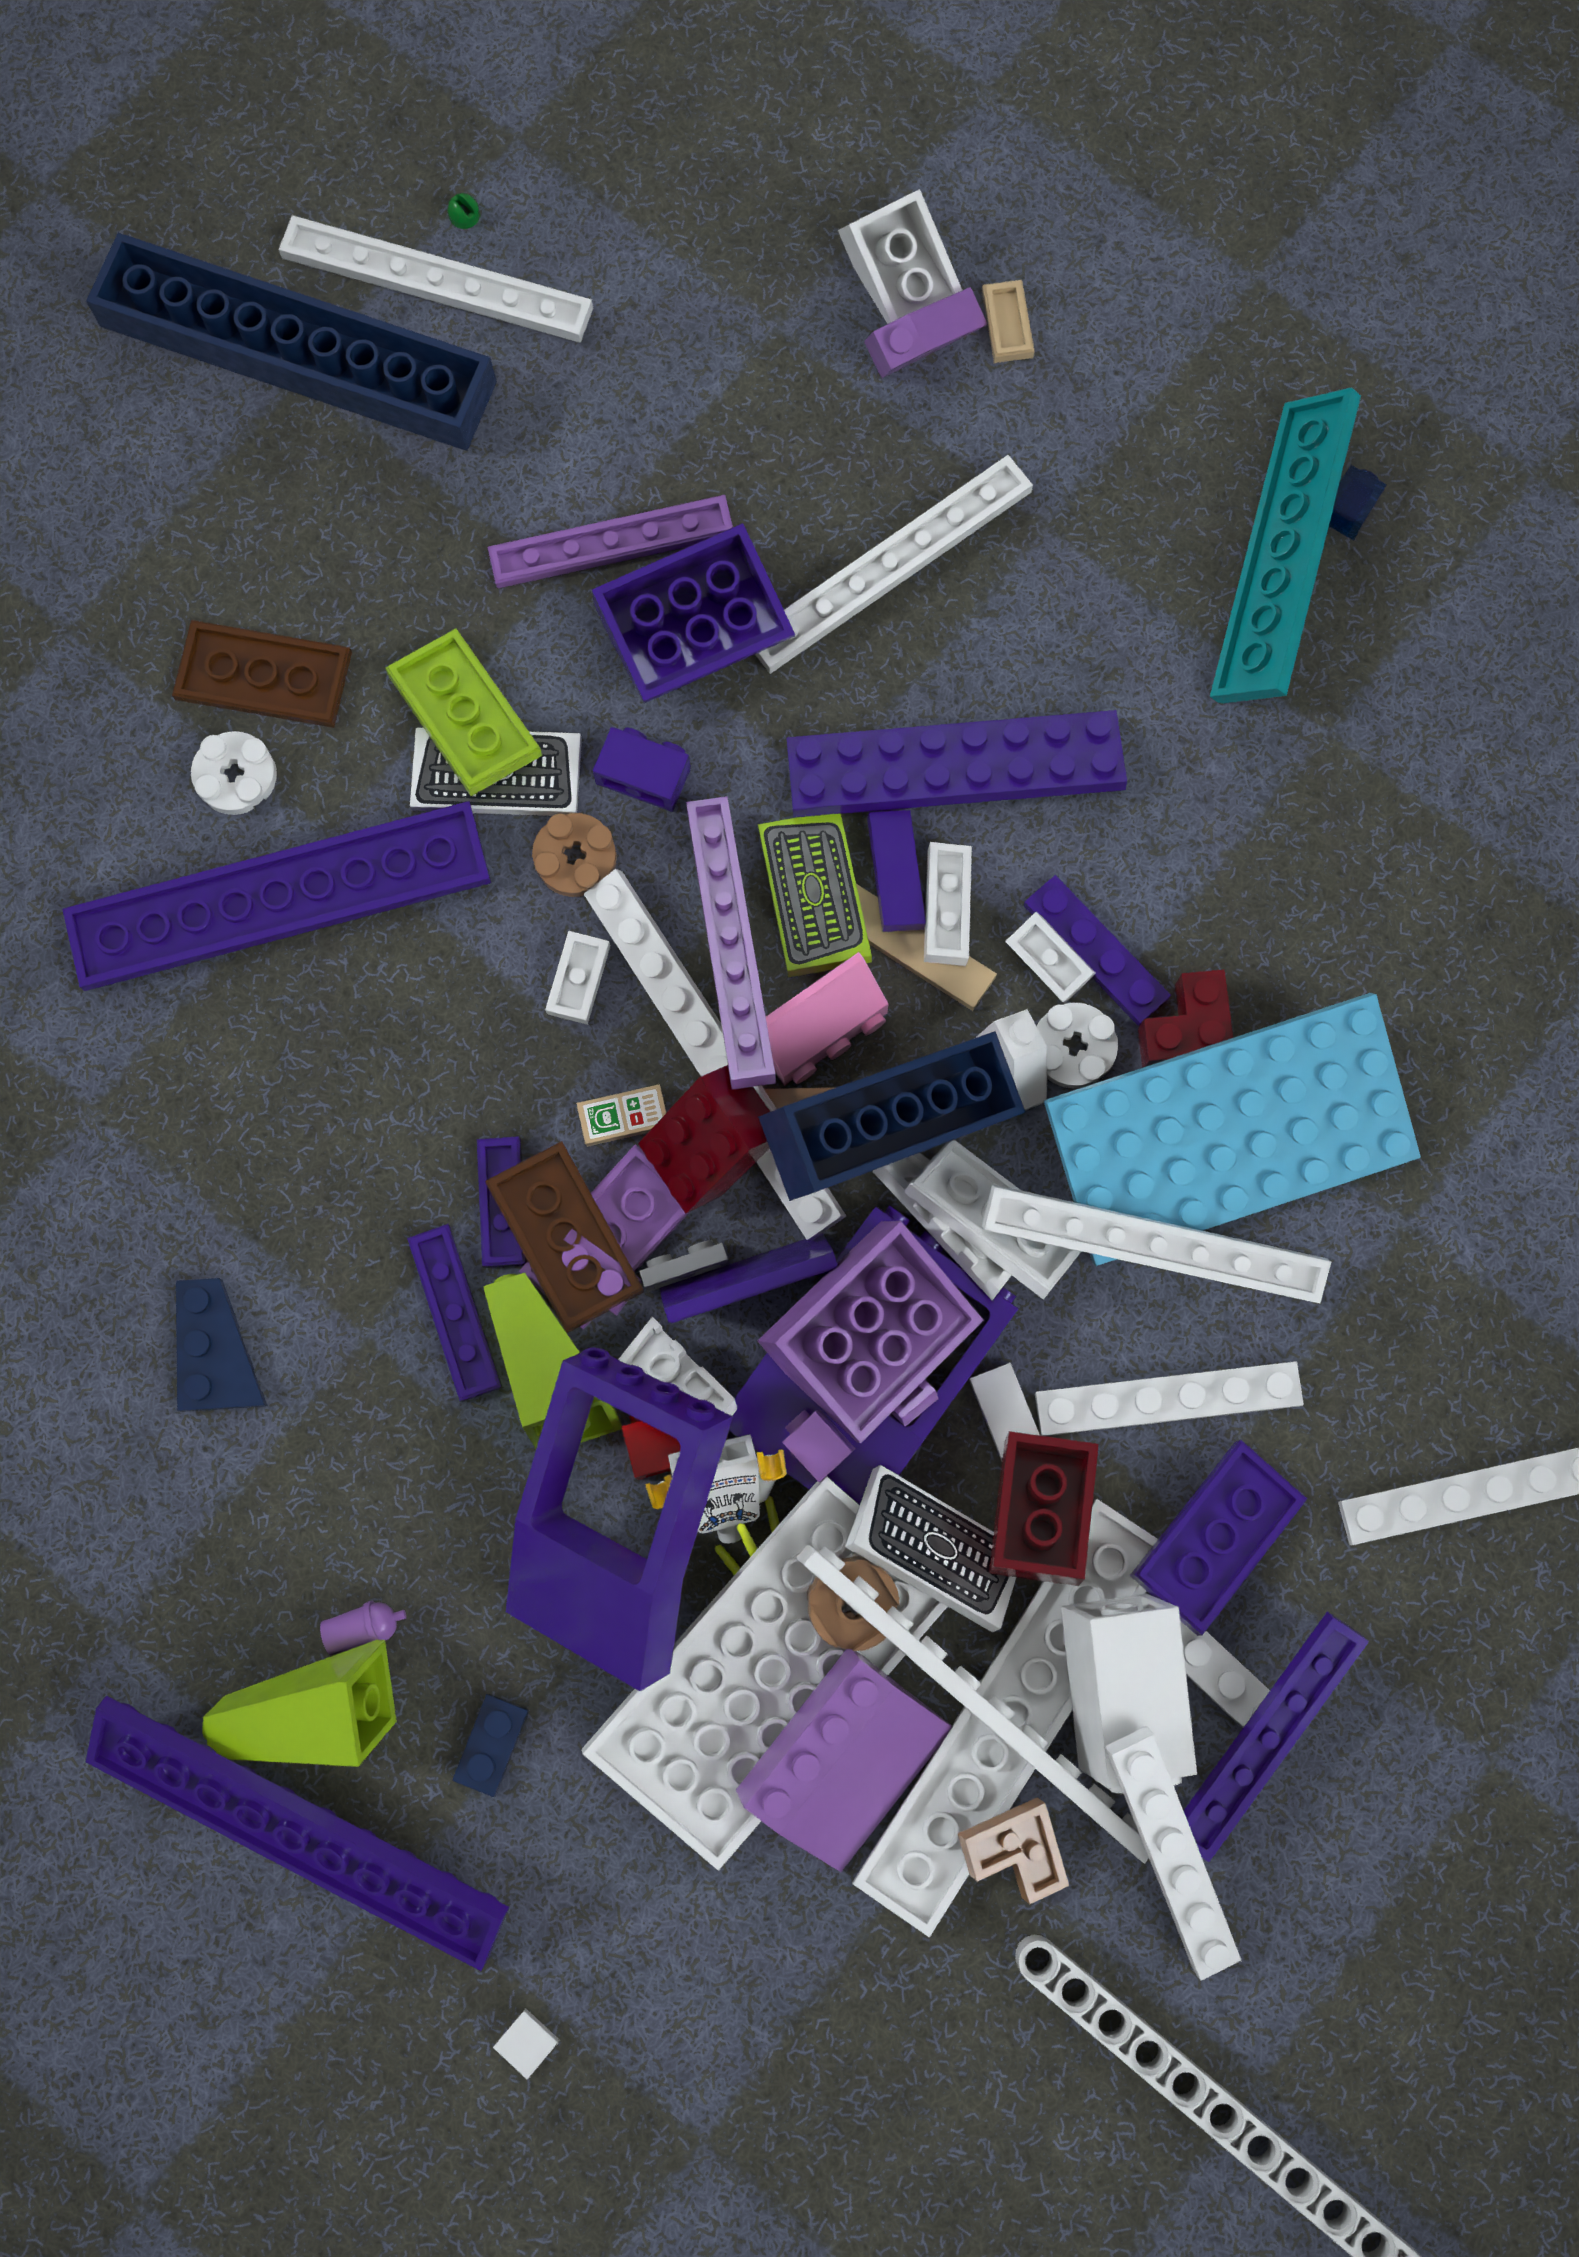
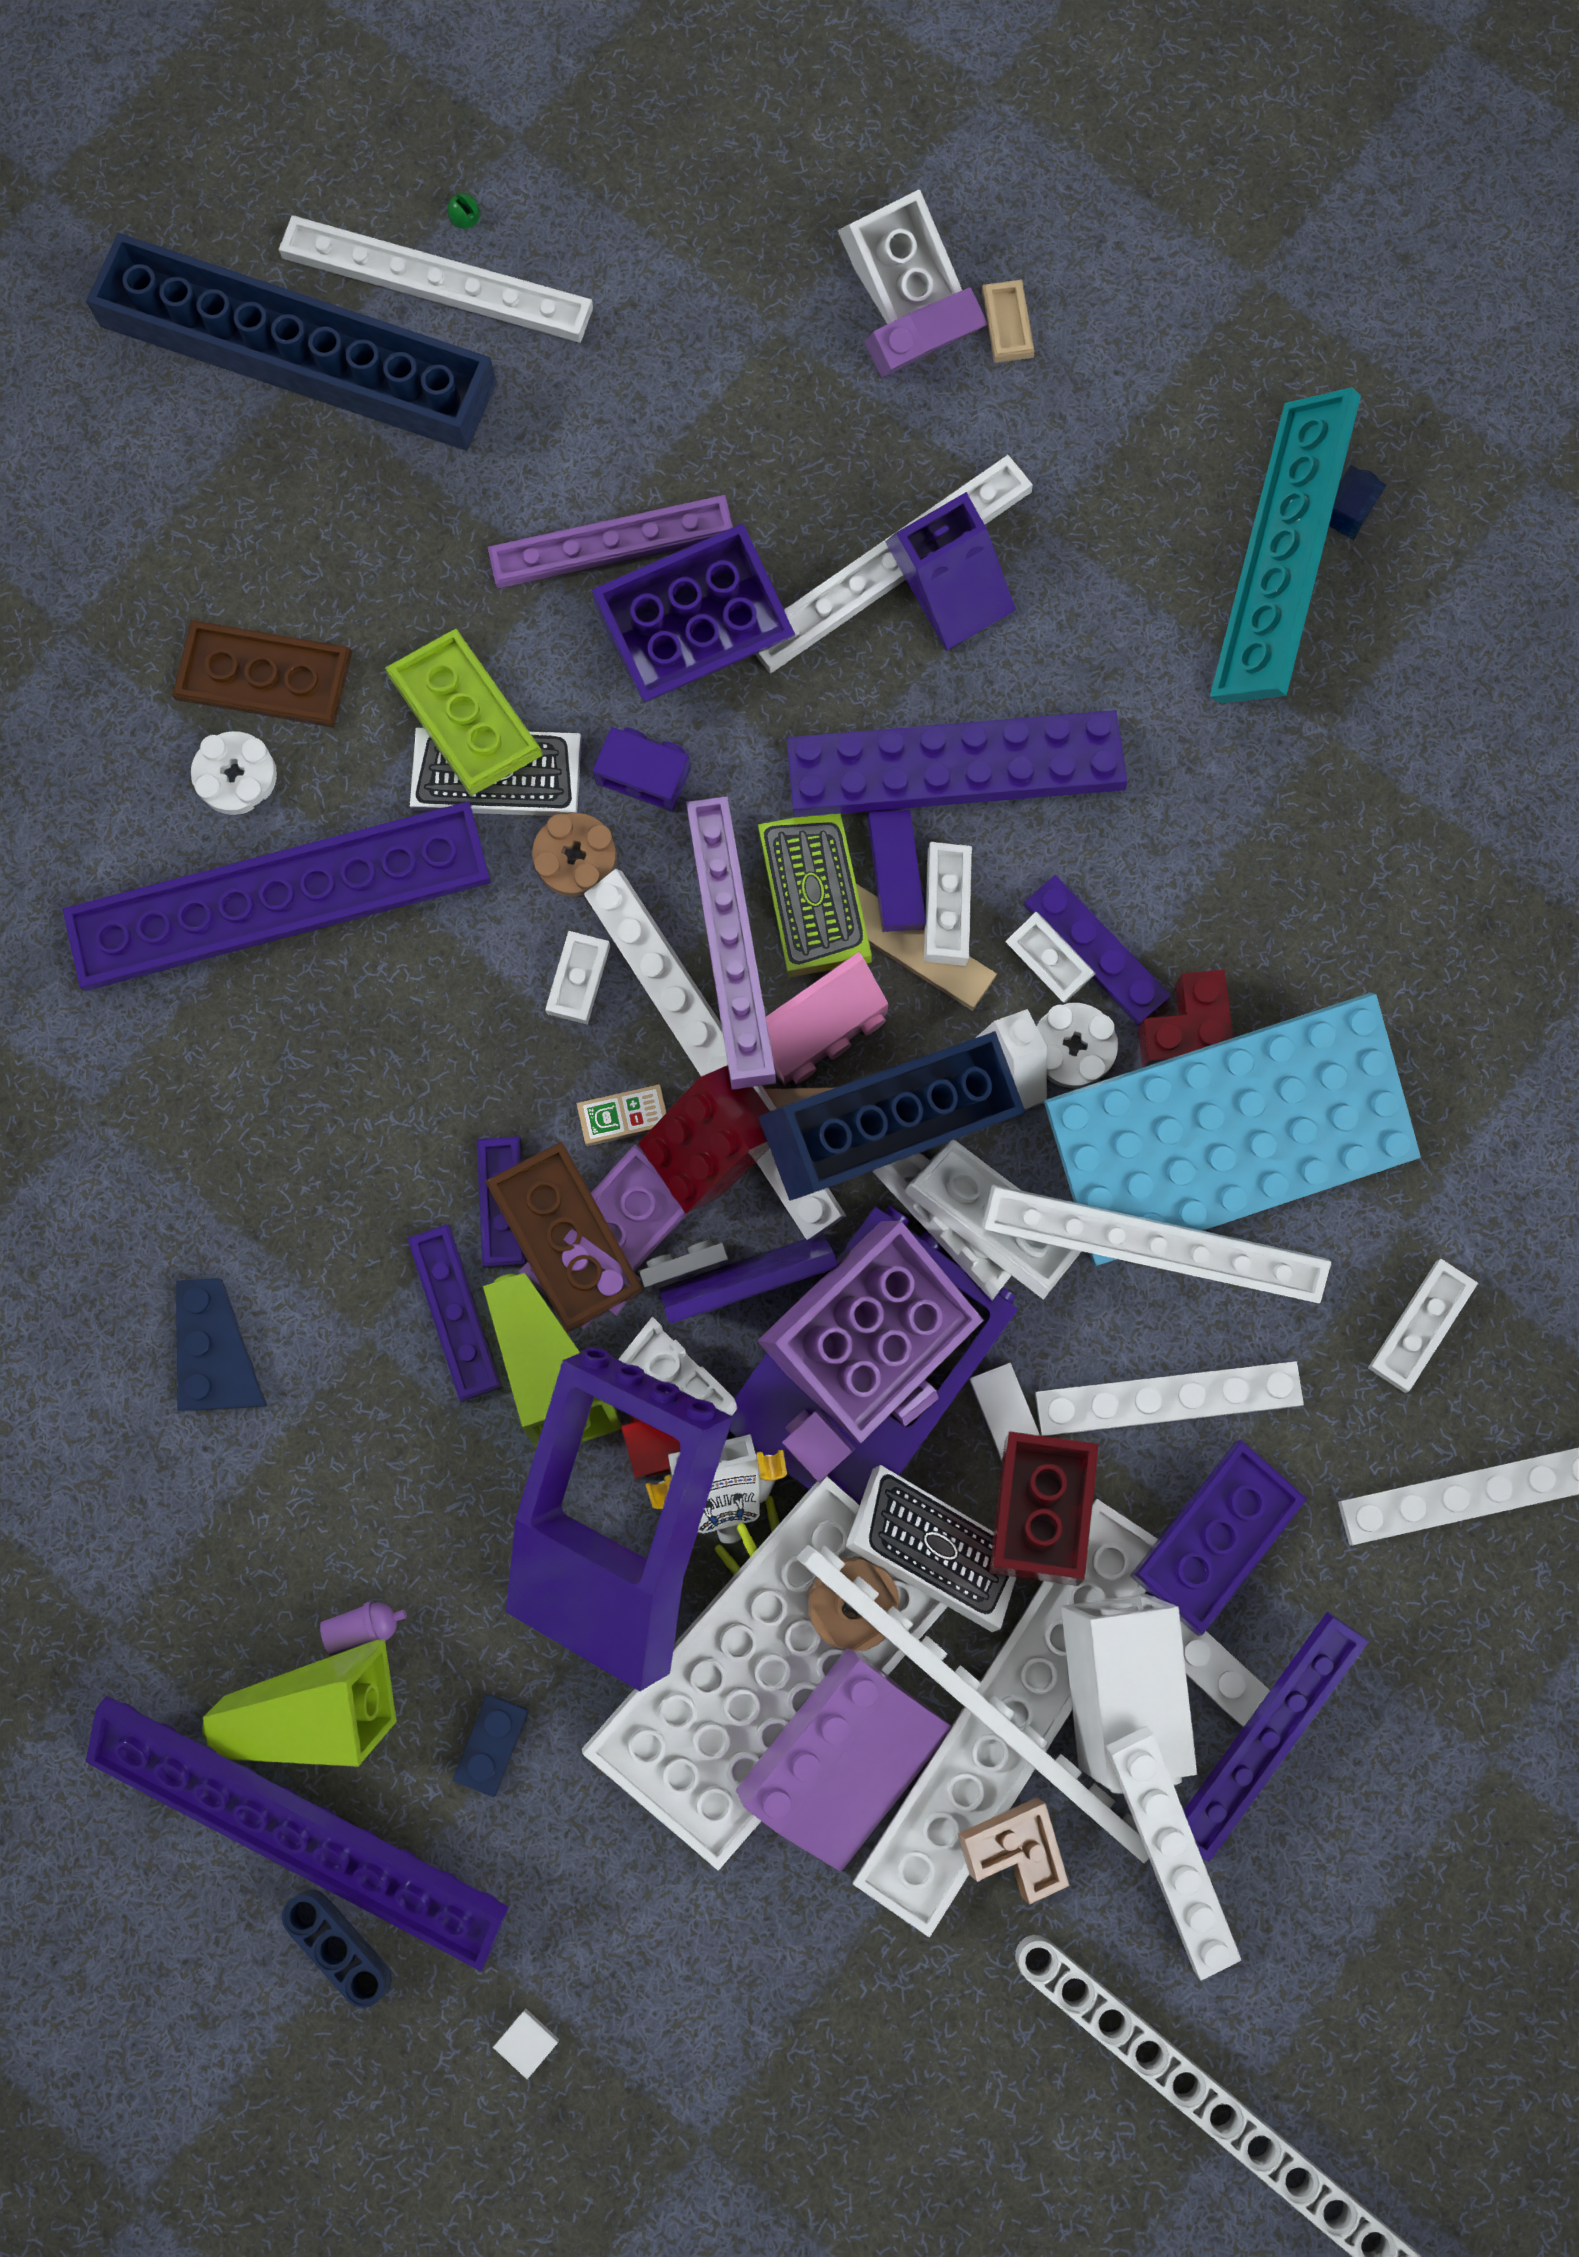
(314, 1942): none -> dark blue beam
(953, 570): none -> dark purple slope
(1422, 1325): none -> white plate

